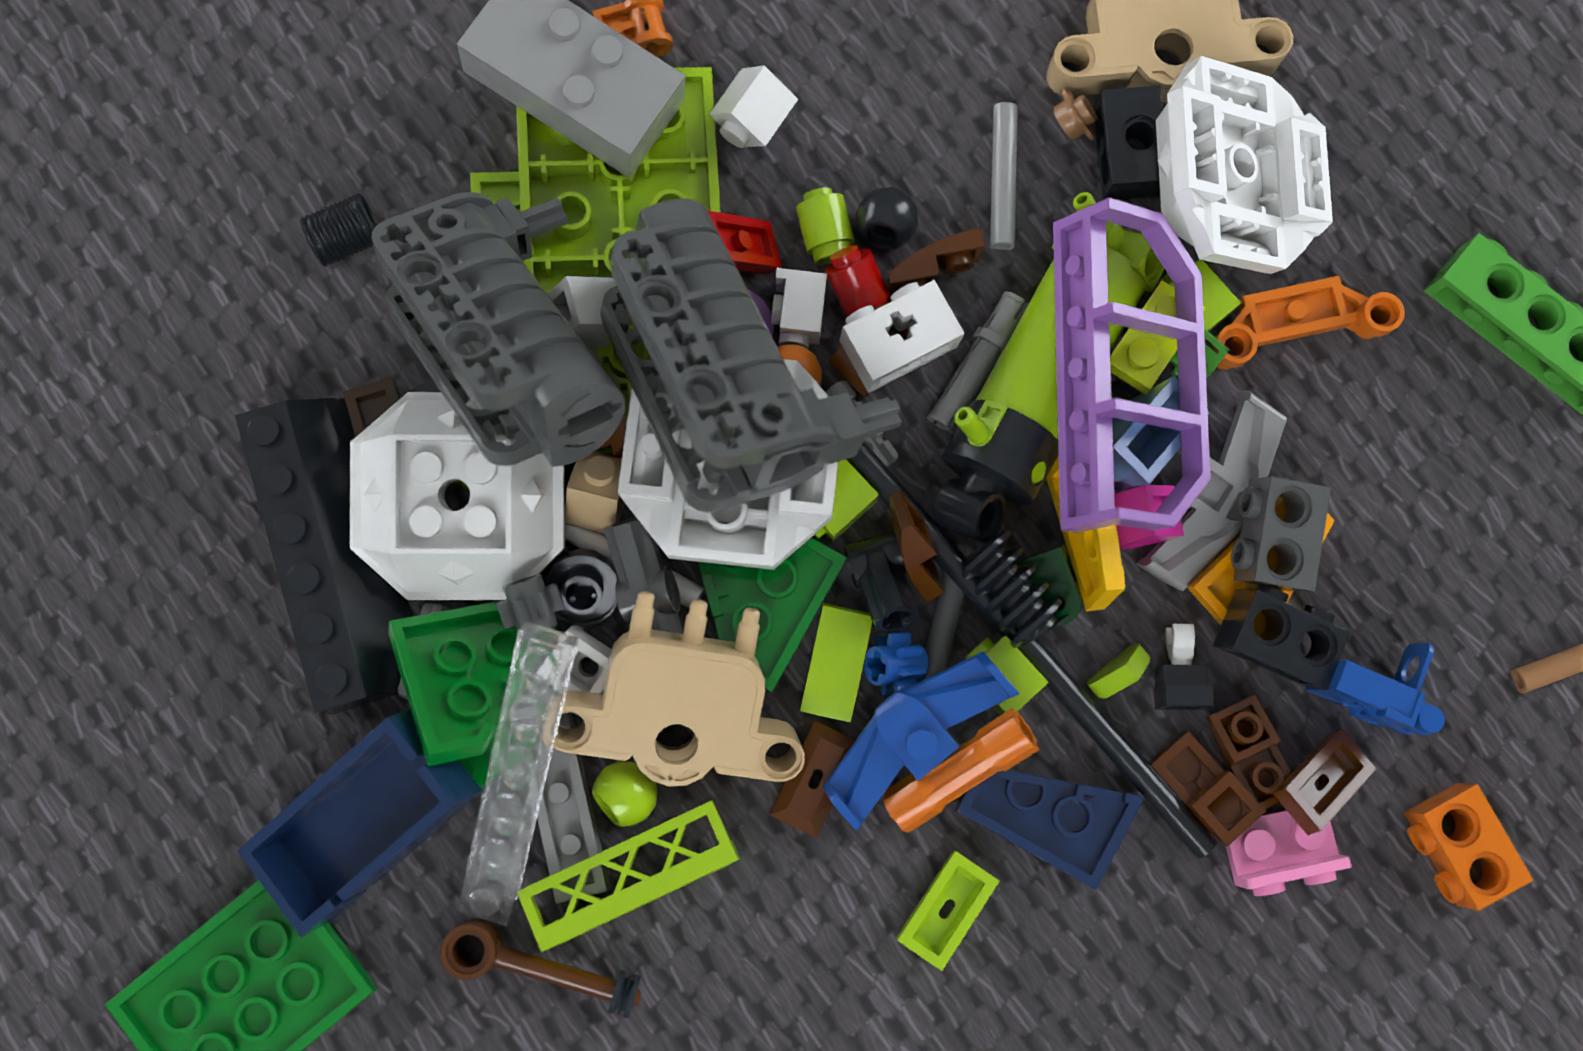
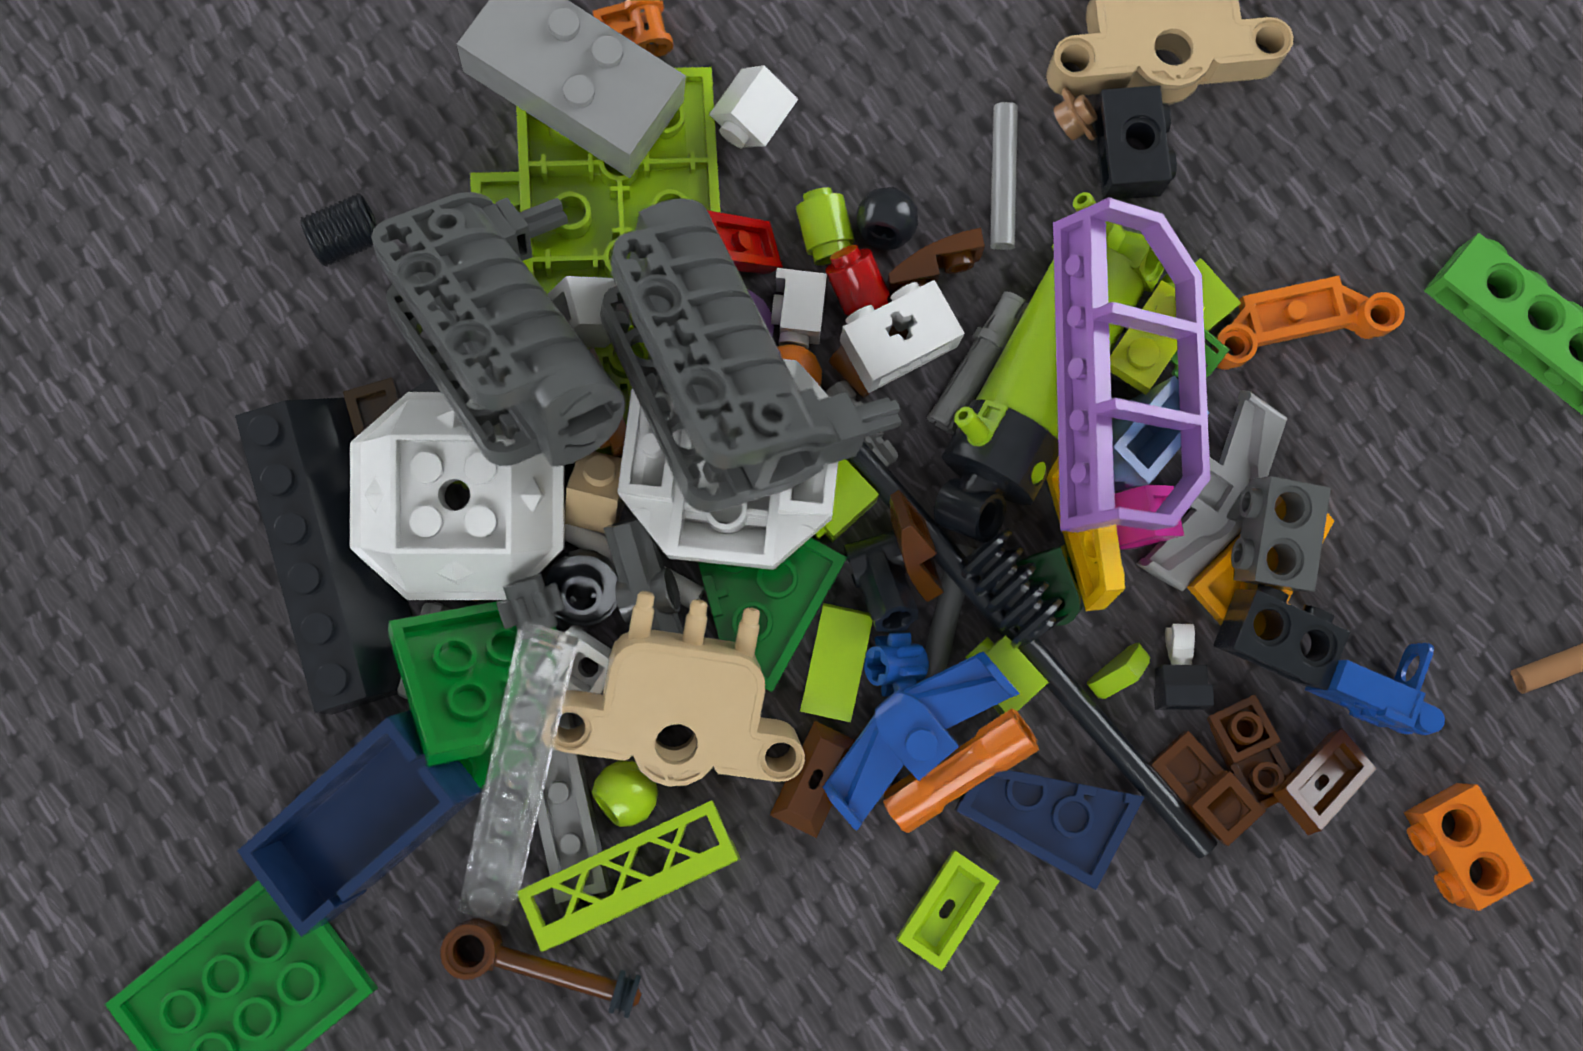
(1241, 167): white piece -> none
(1281, 851): bright pink bracket -> none

